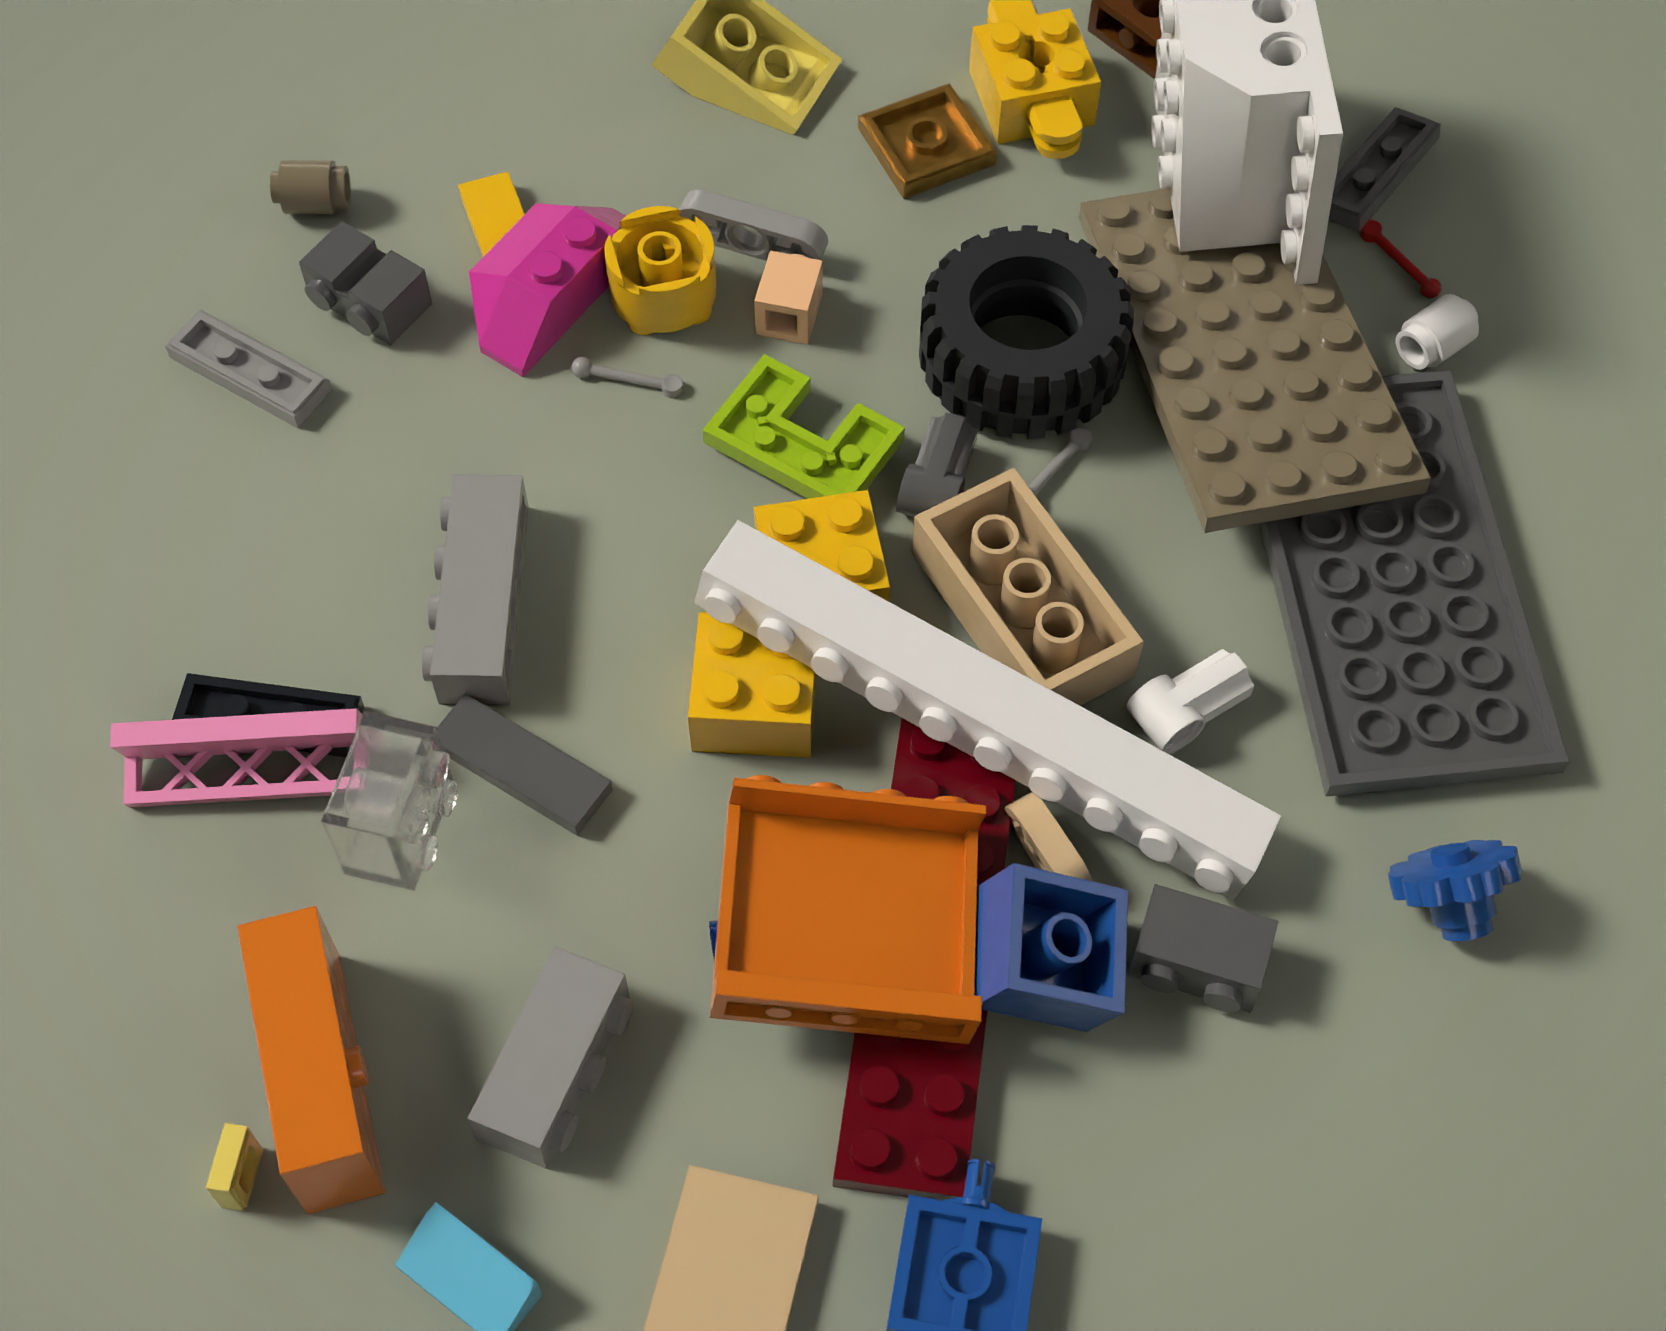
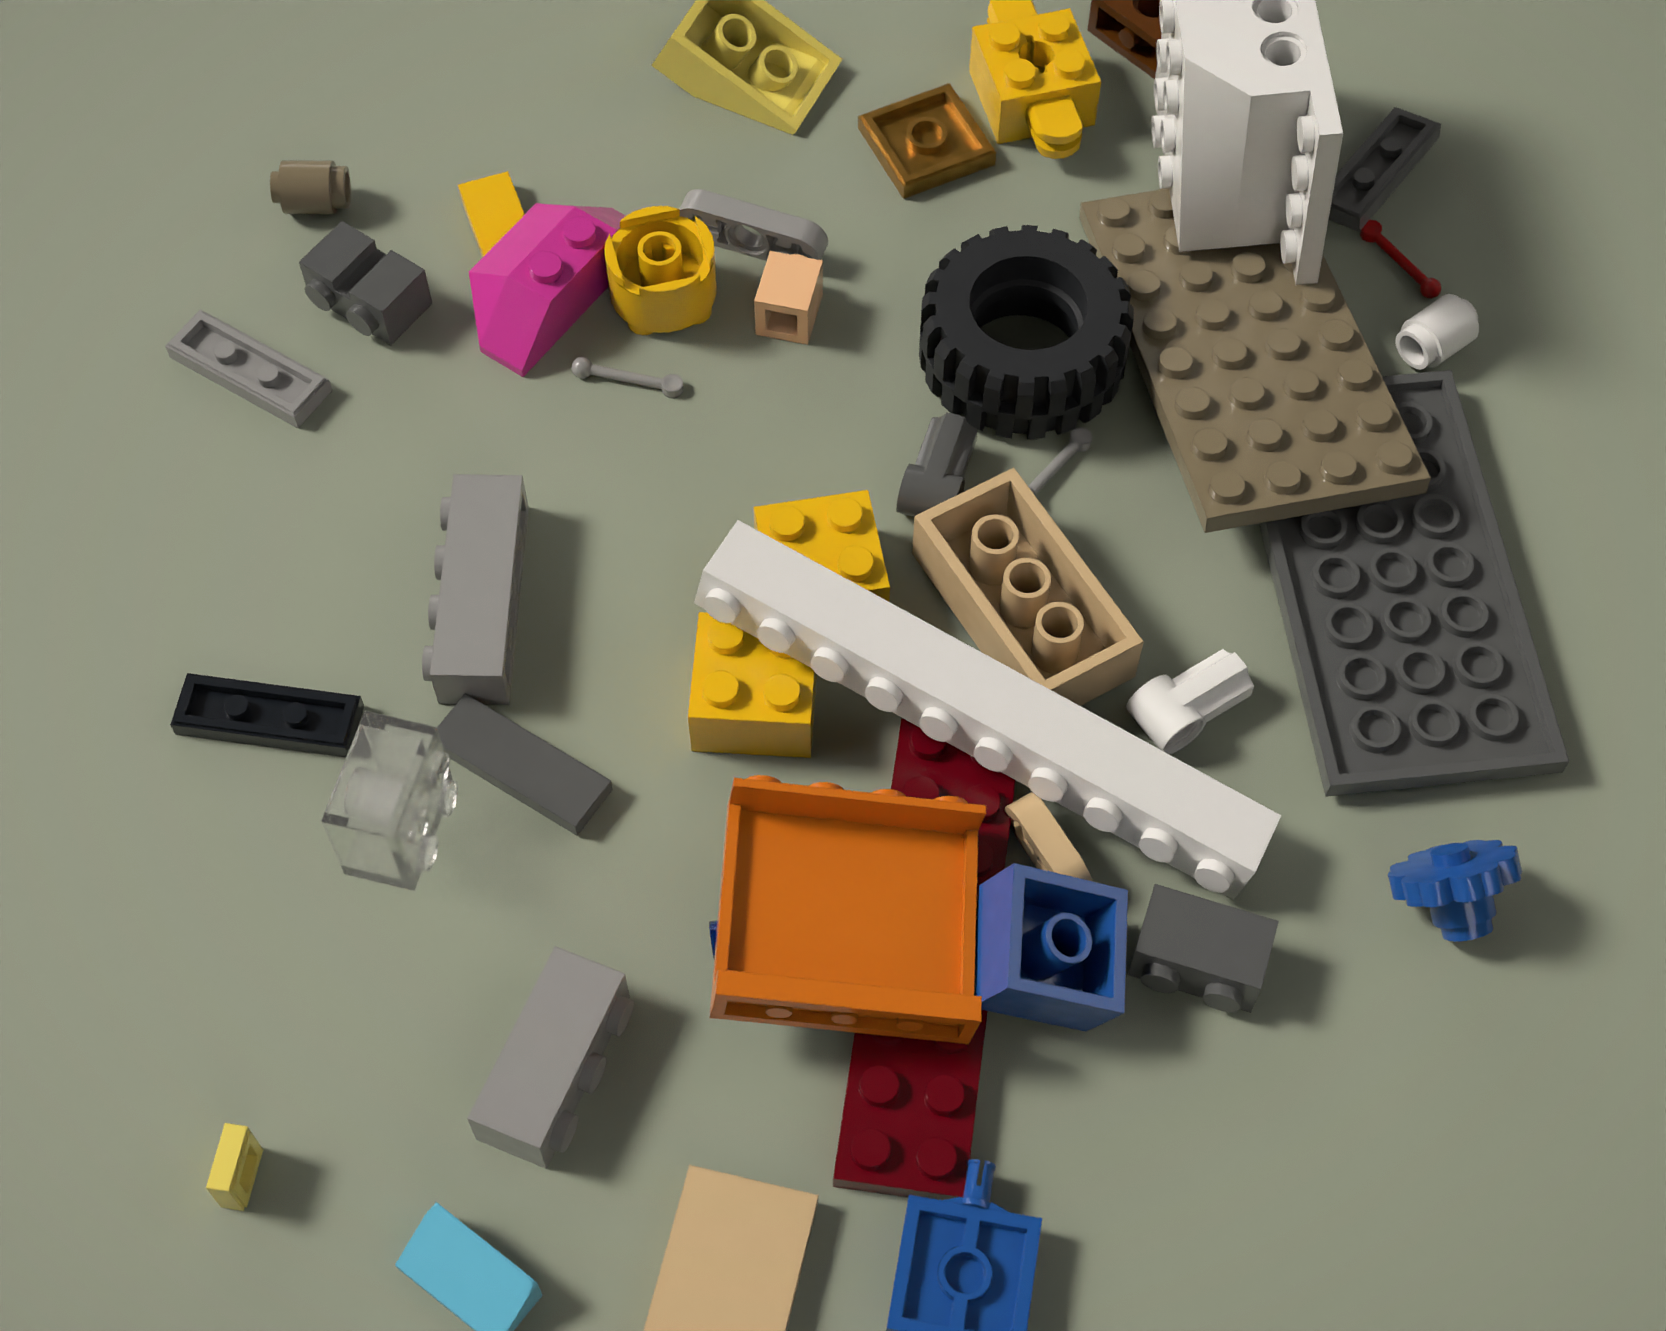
(232, 736): bright pink fence -> none
(310, 1061): orange brick -> none
(757, 433): lime plate -> none

